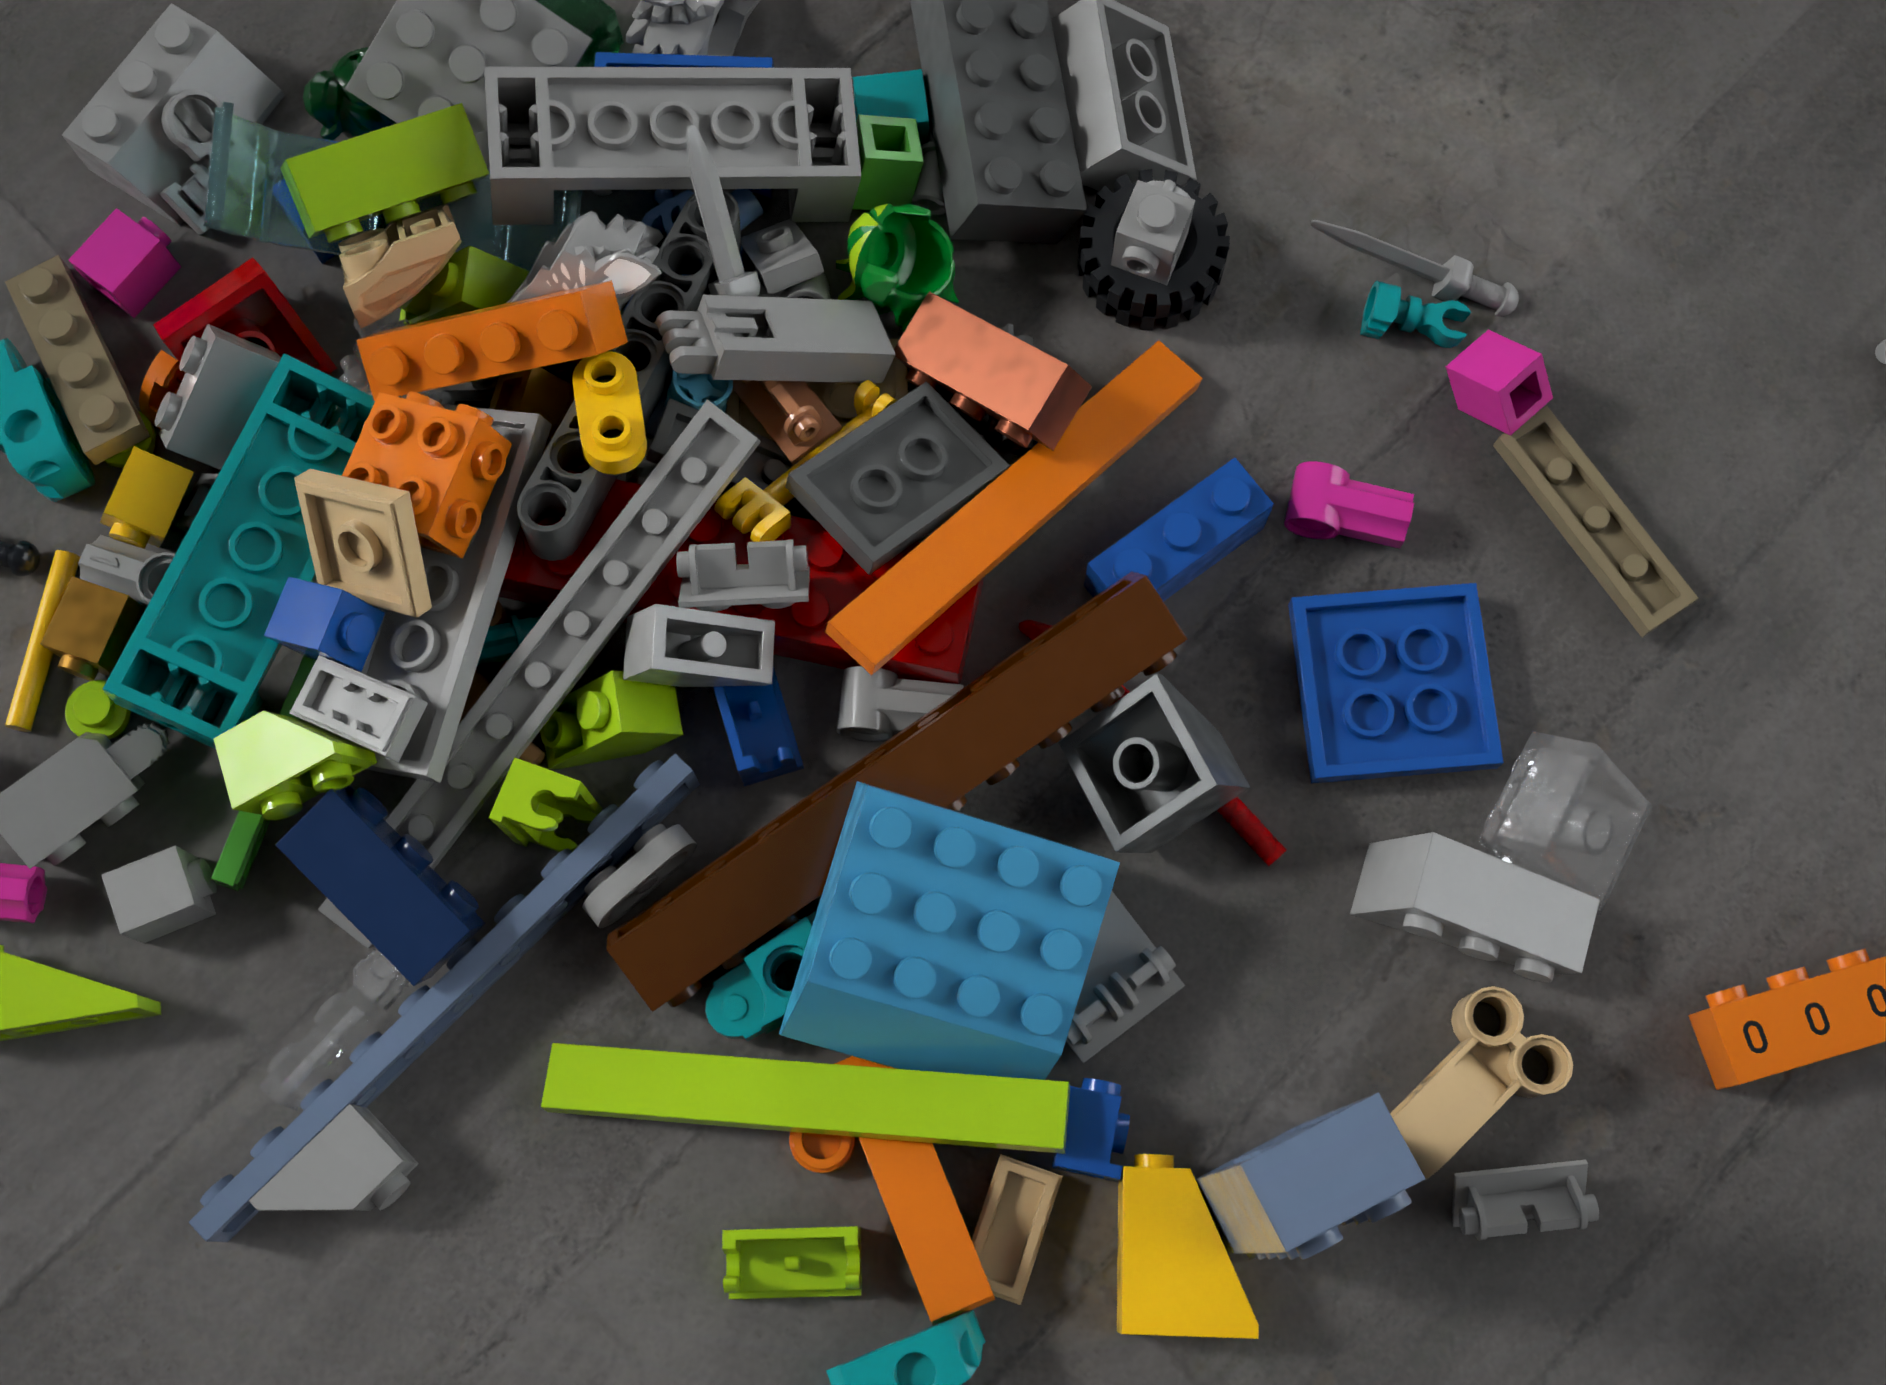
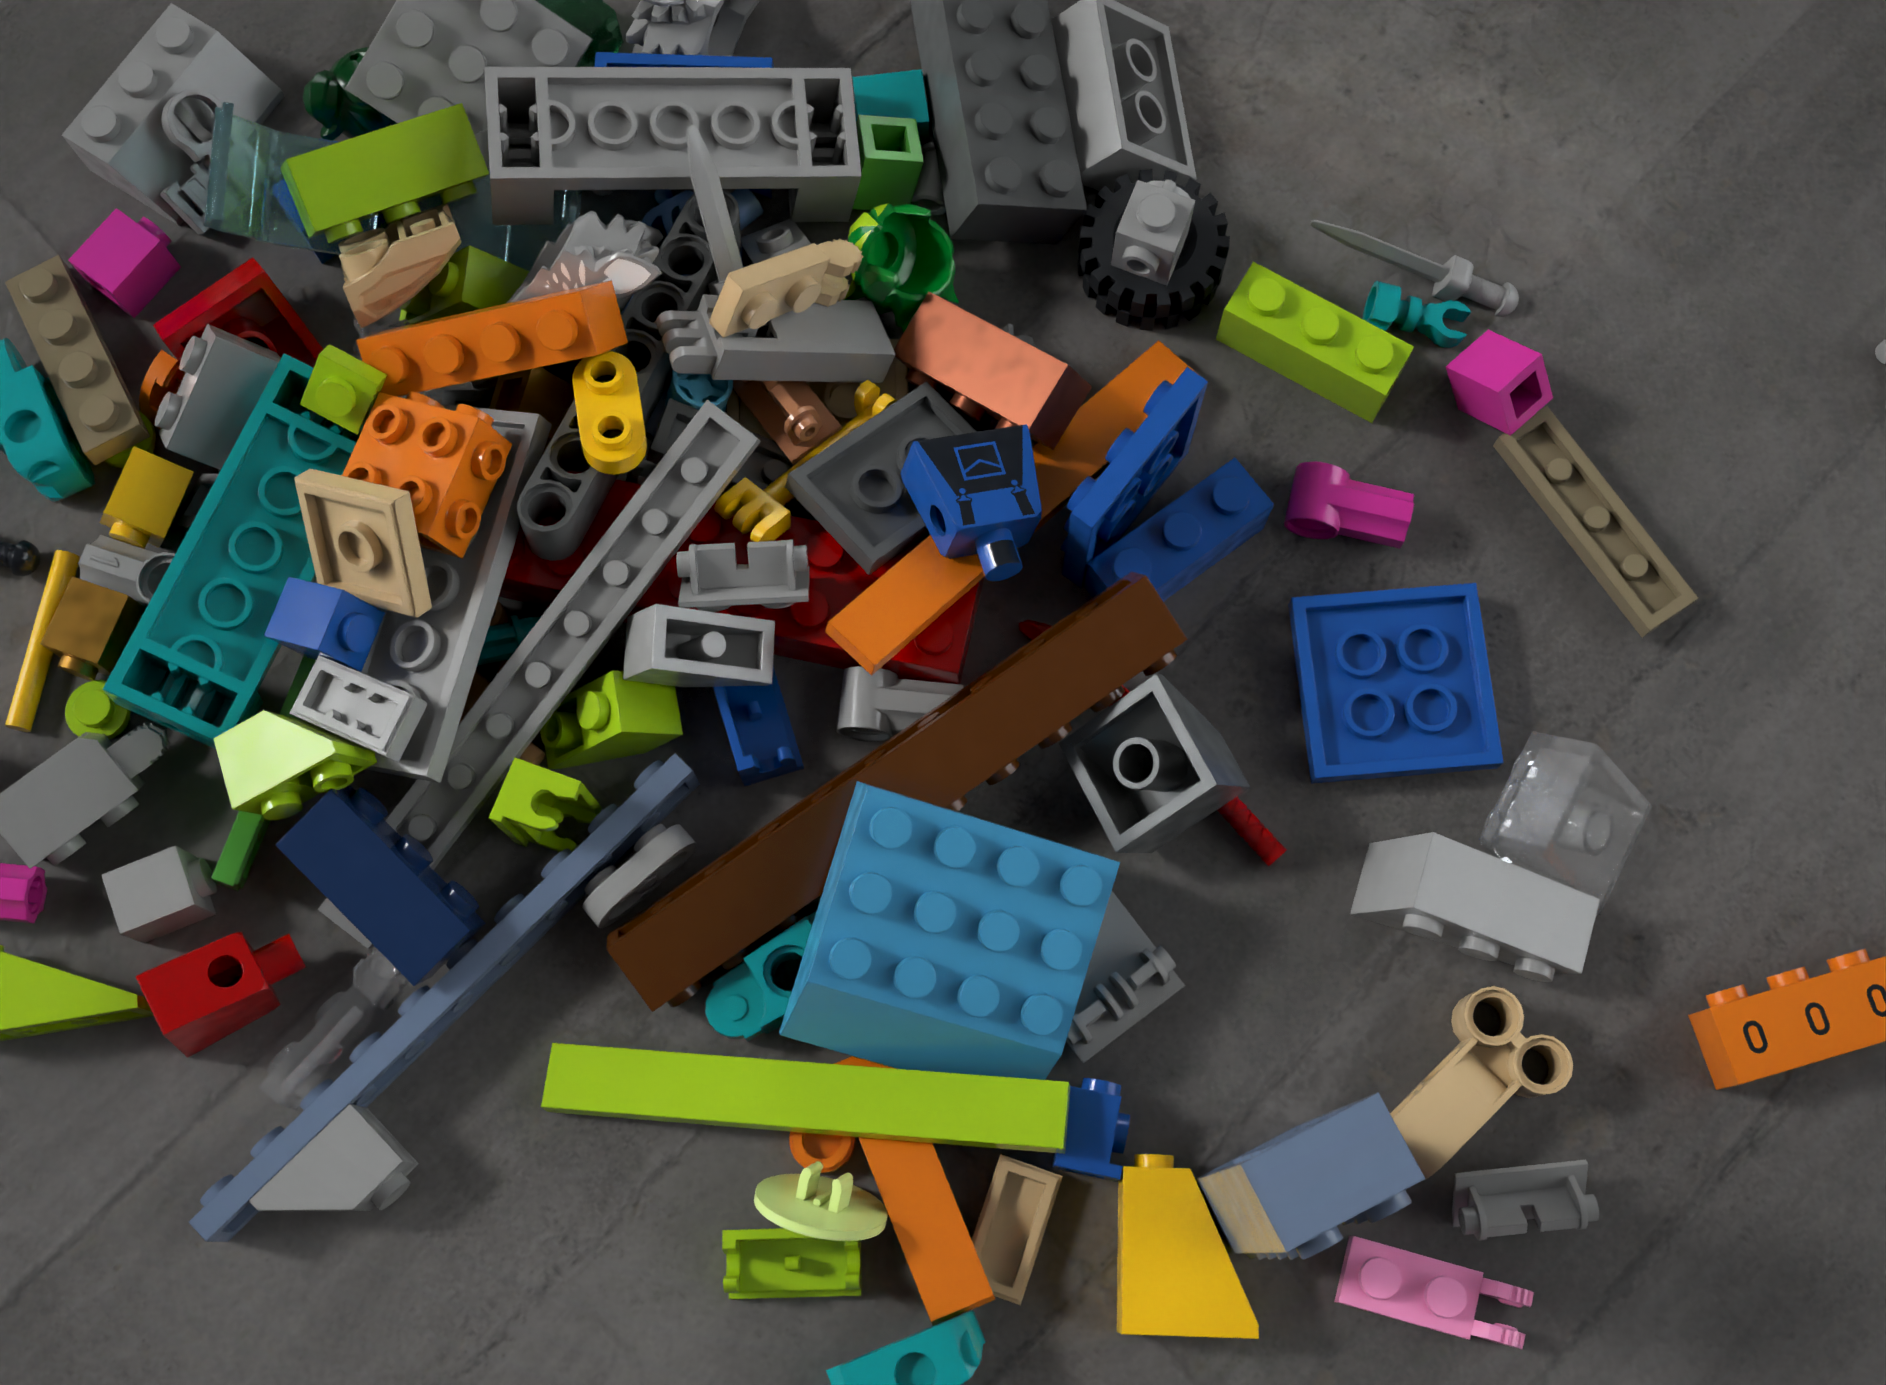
(193, 992): none -> red torso
(342, 389): none -> lime plate
(785, 285): none -> tan hinge
(821, 1205): none -> yellowish green piece
(977, 495): none -> blue torso
(1136, 472): none -> blue plate
(1313, 342): none -> lime brick
(1424, 1291): none -> bright pink hinge

